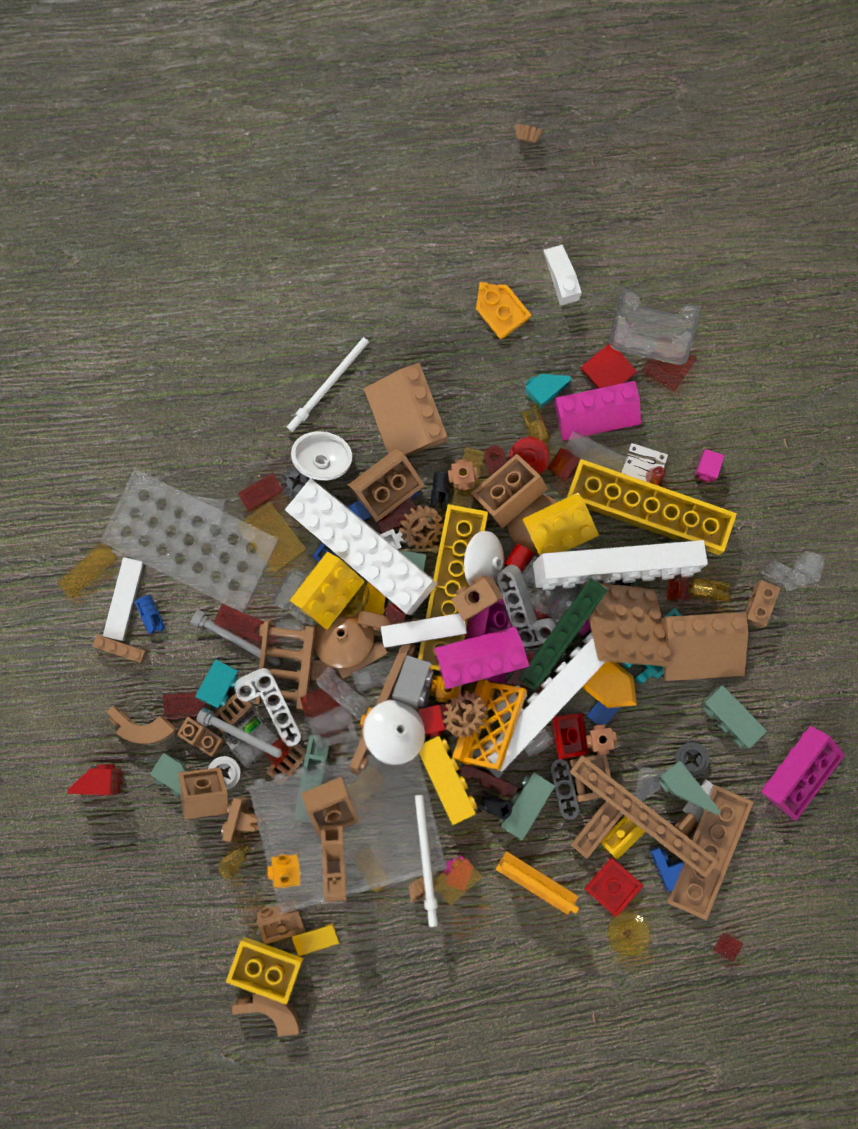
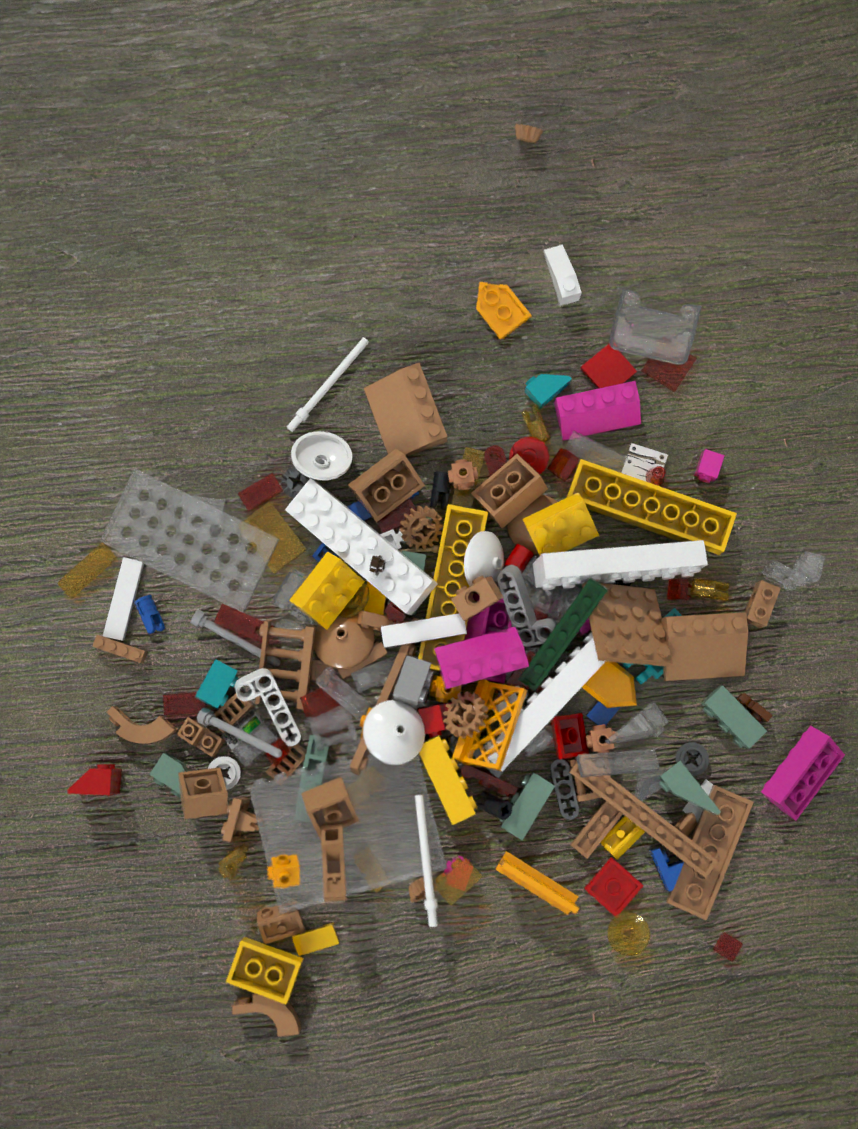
(377, 564): none -> dark brown plate
(617, 763): none -> clear tile
(644, 724): none -> clear slope
(756, 709): none -> reddish brown plate

